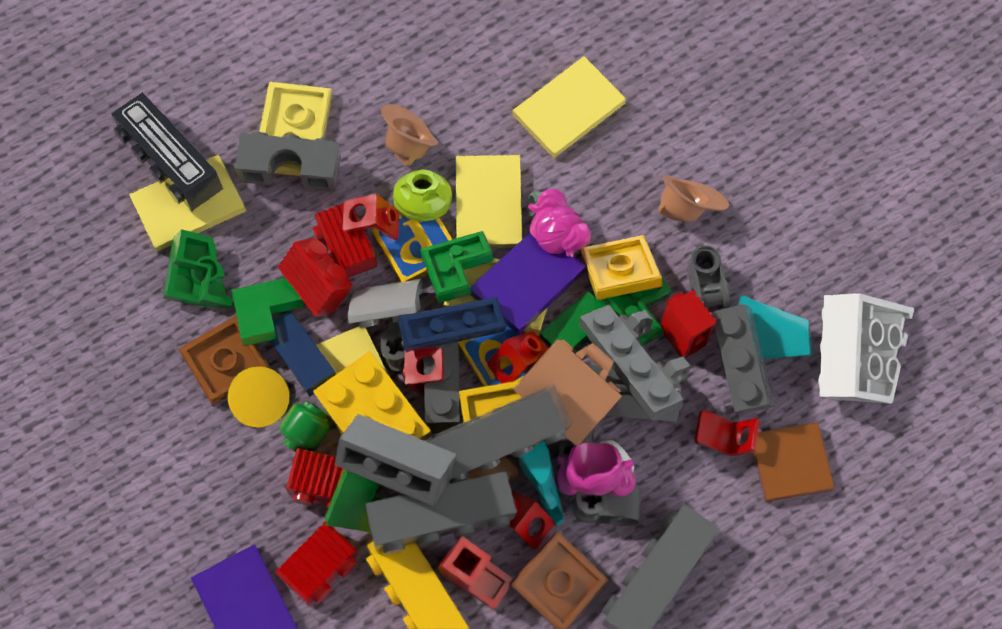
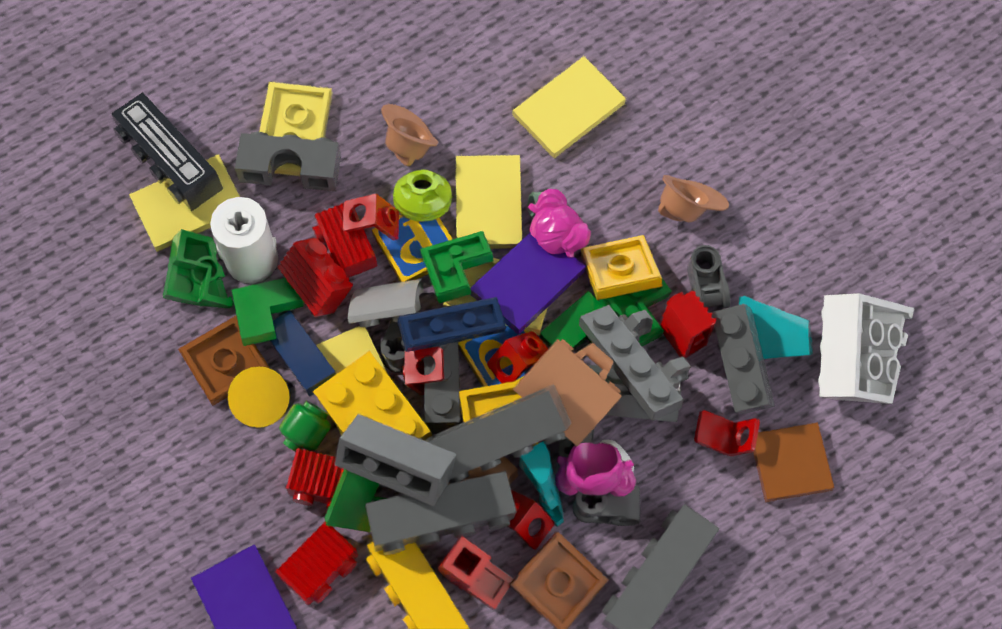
(244, 240): none -> white piece

